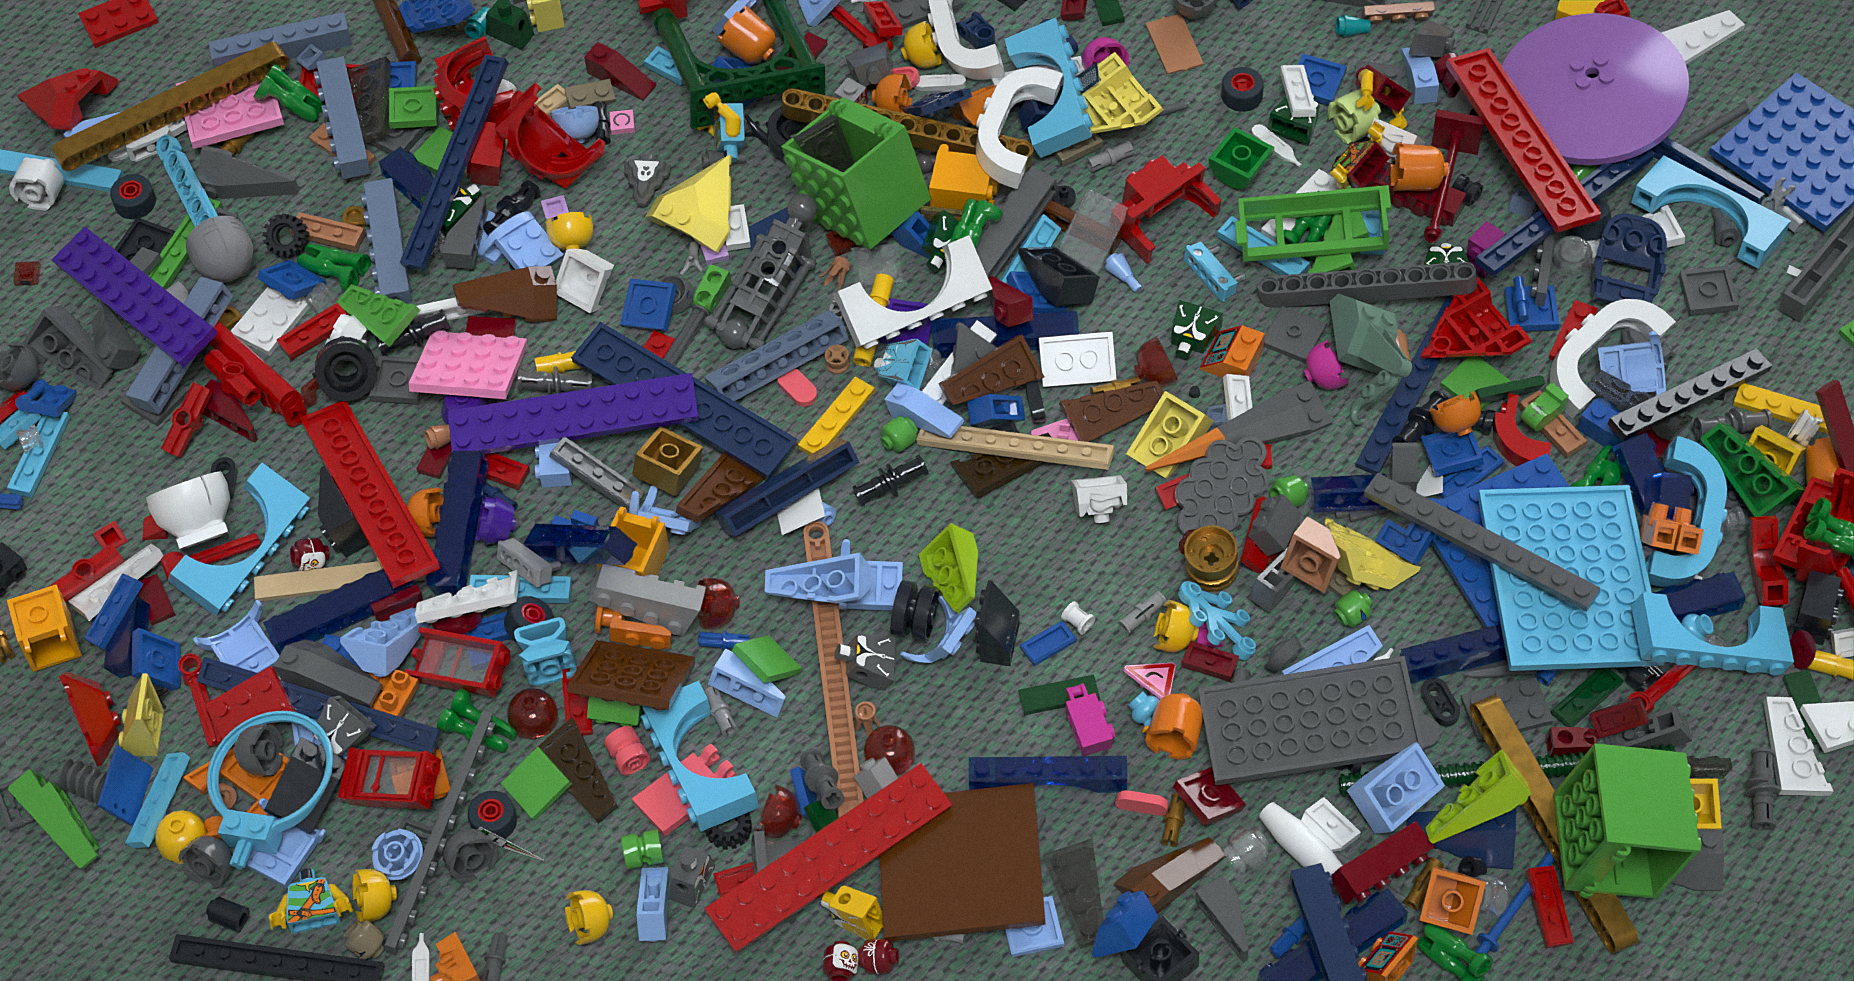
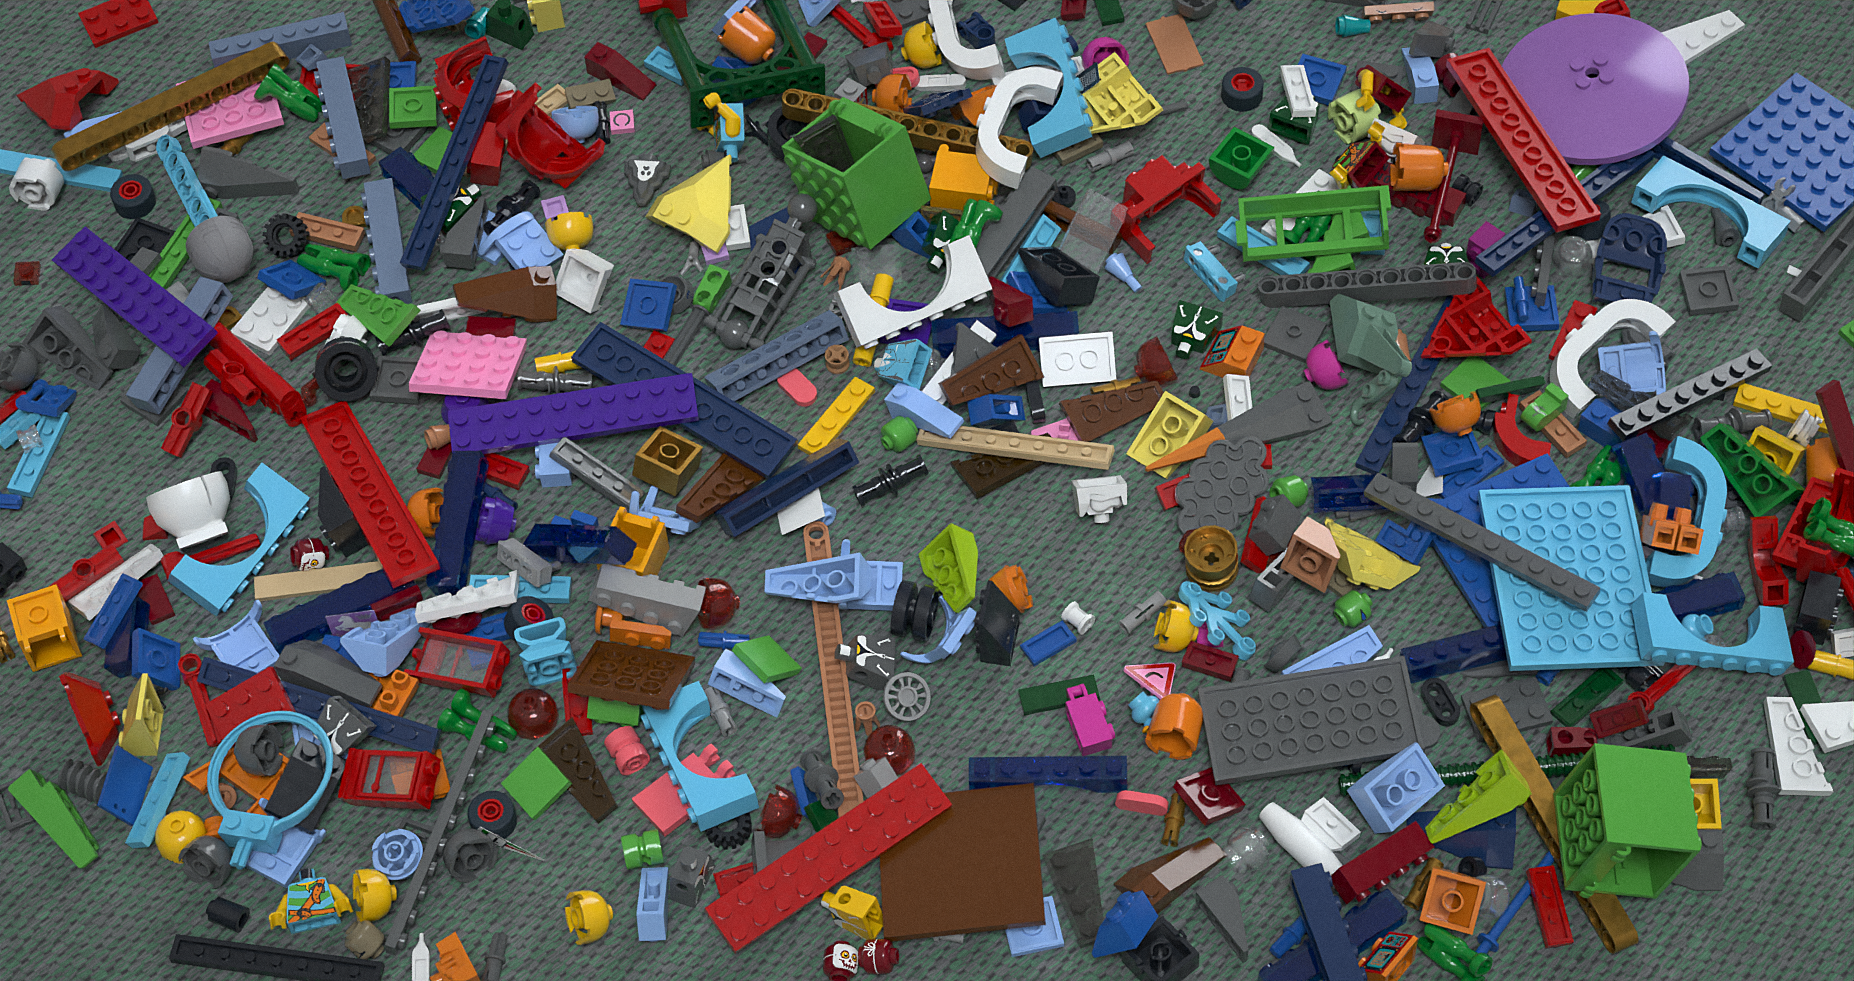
(344, 623): none -> sticker
(906, 696): none -> light grey wheel
(1013, 585): none -> orange cone

